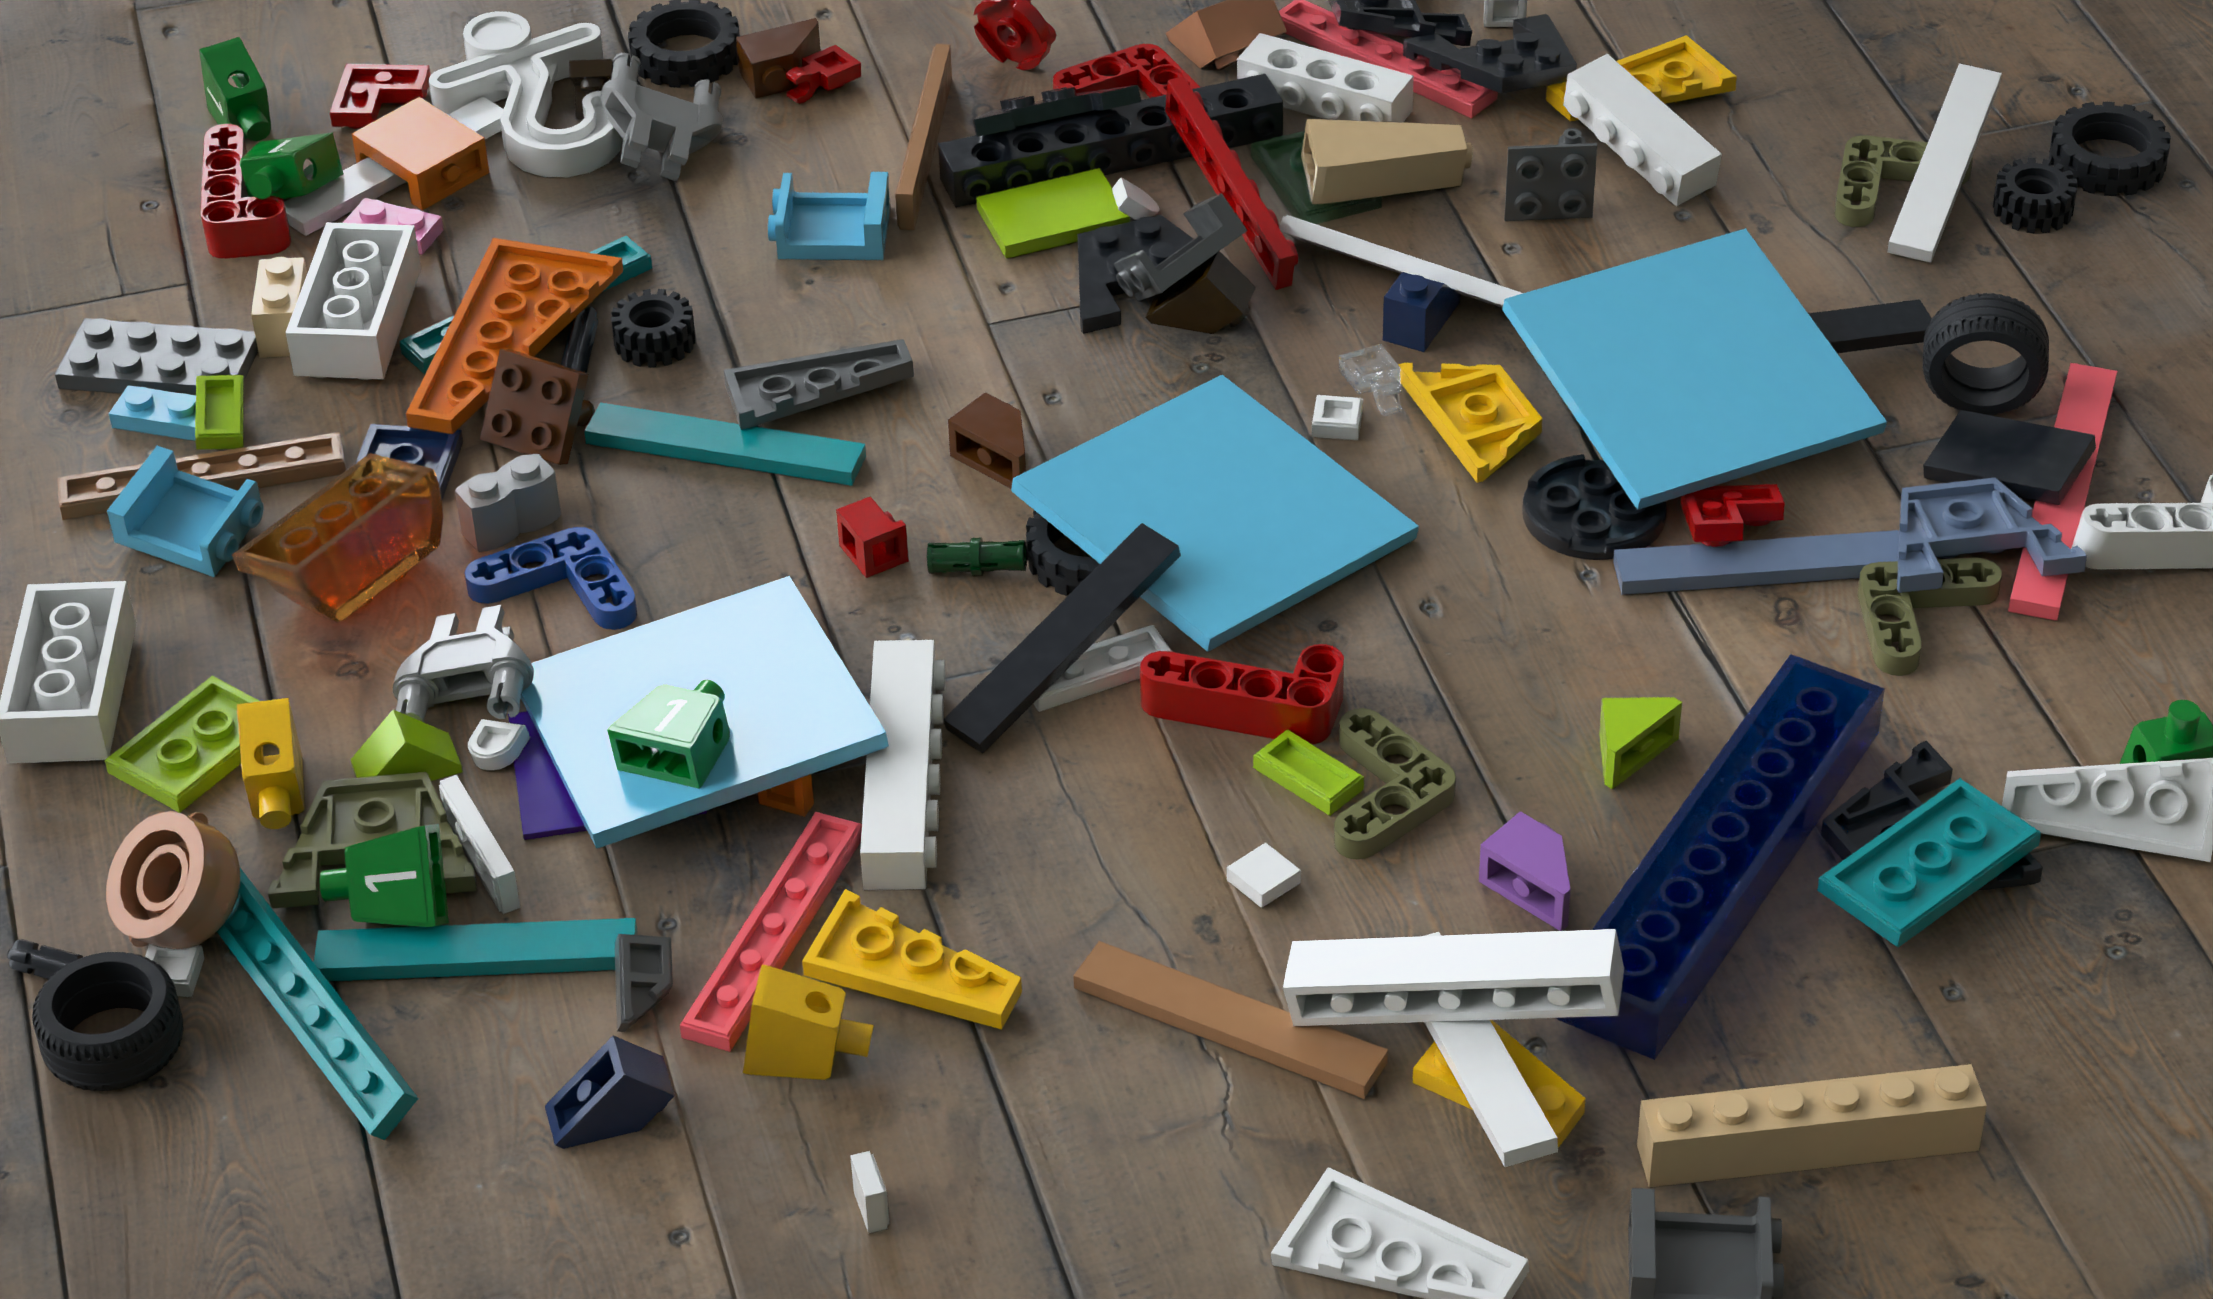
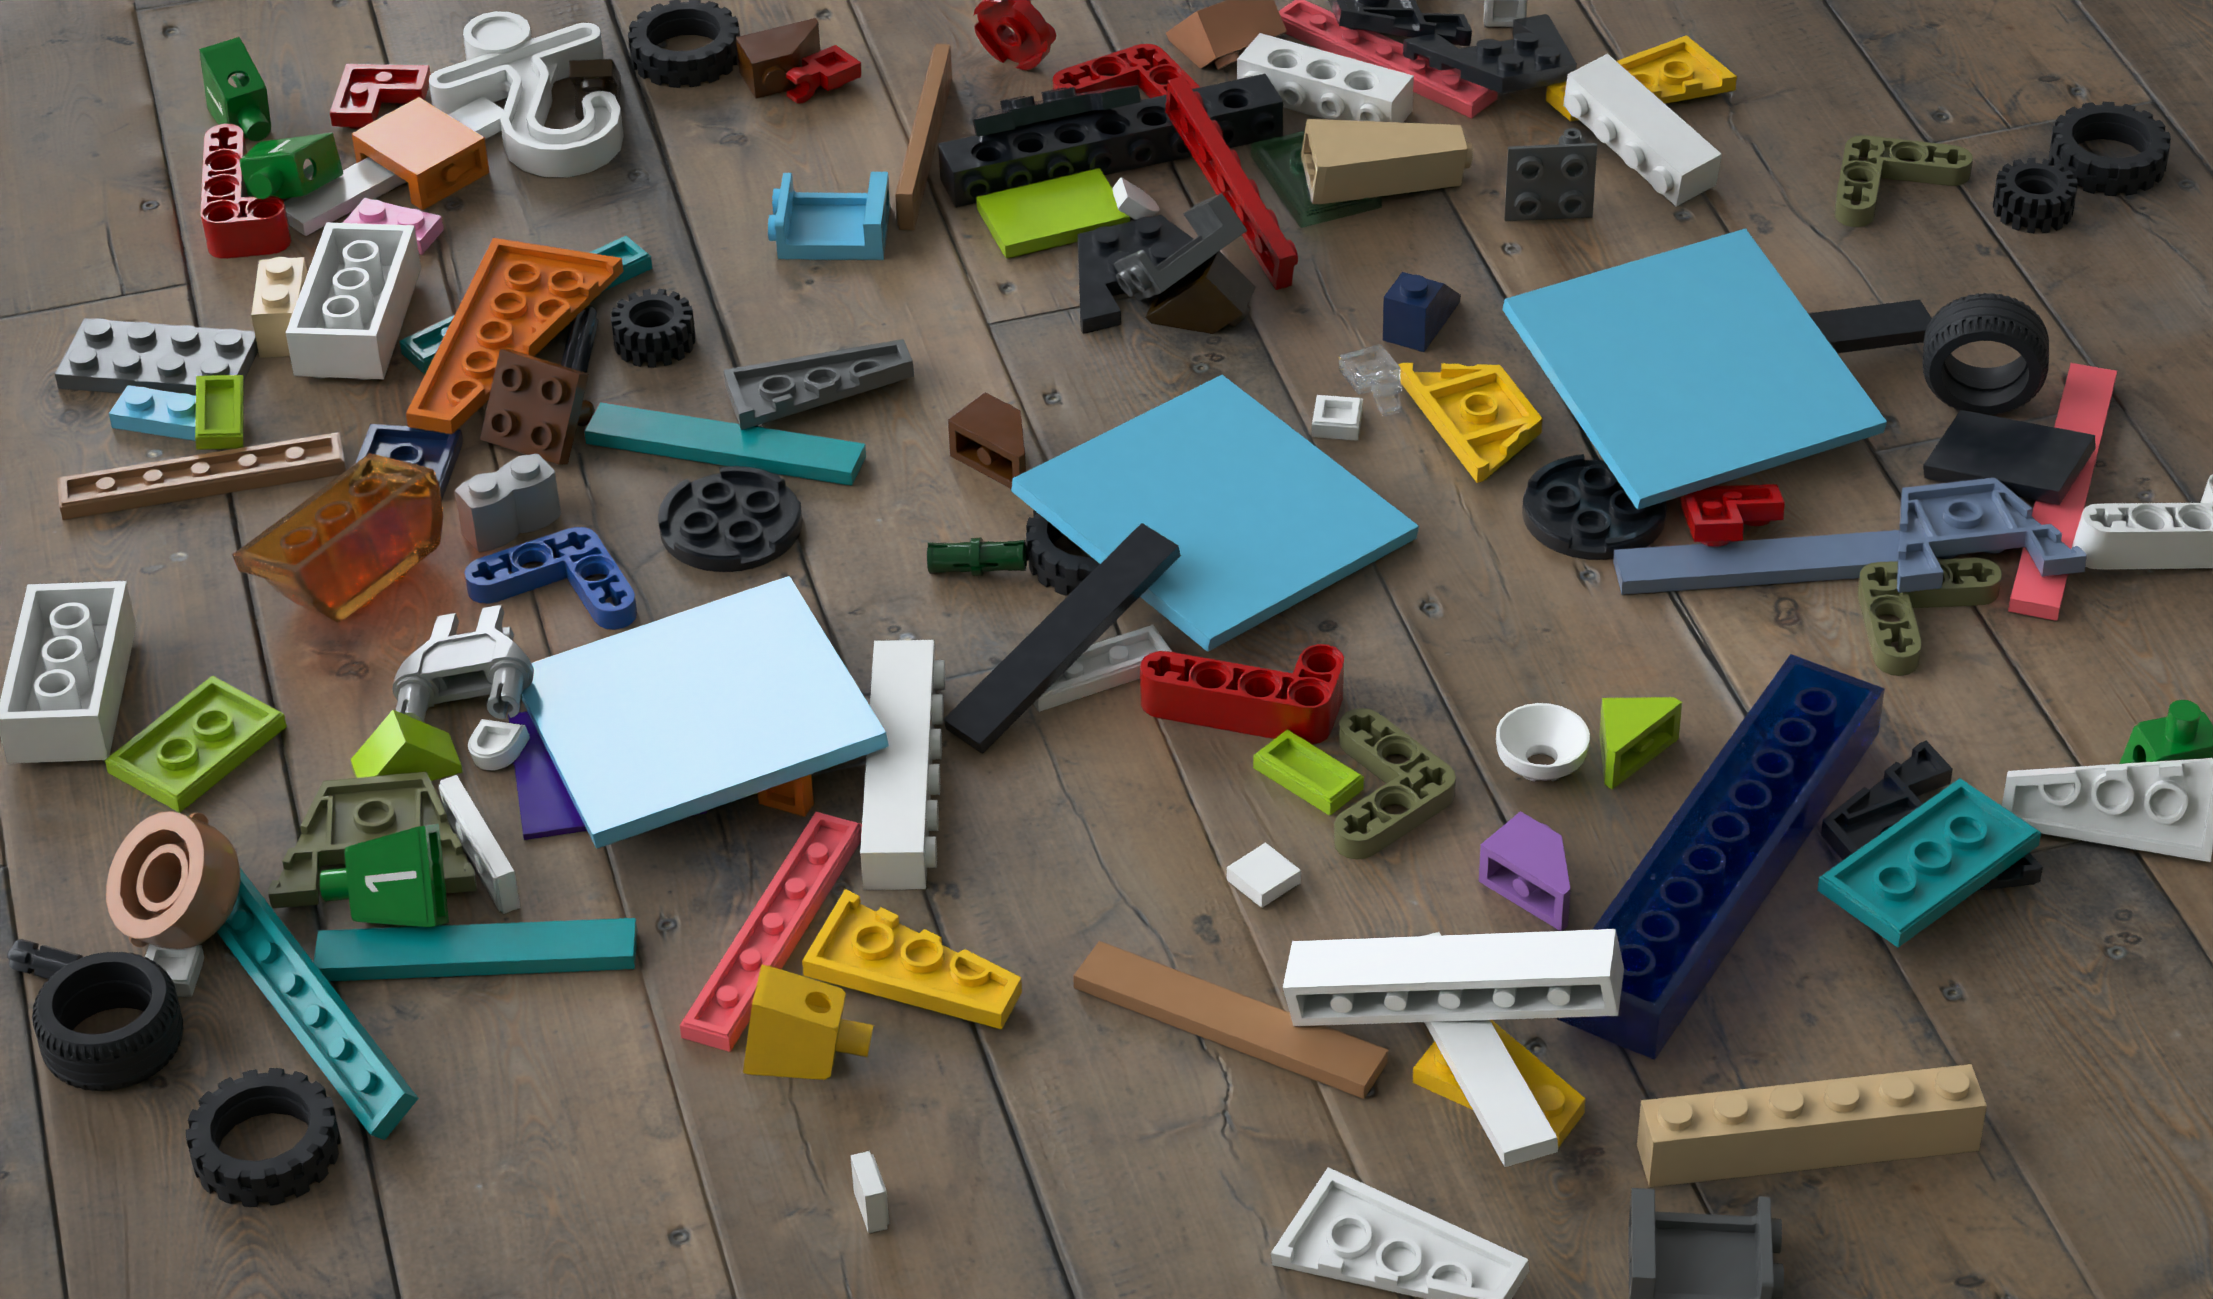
(183, 515): medium azure panel -> none
(272, 781): yellow torso -> none
(272, 1177): none -> black tyre
(610, 1095): dark blue slope -> none
(641, 975): dark grey tile -> none
(657, 119): light grey connector -> none
(672, 734): green torso -> none
(730, 520): none -> black tile
(871, 537): red brick -> none
(1395, 260): white tile -> none
(1546, 731): none -> white piece
(1944, 163): white tile -> none

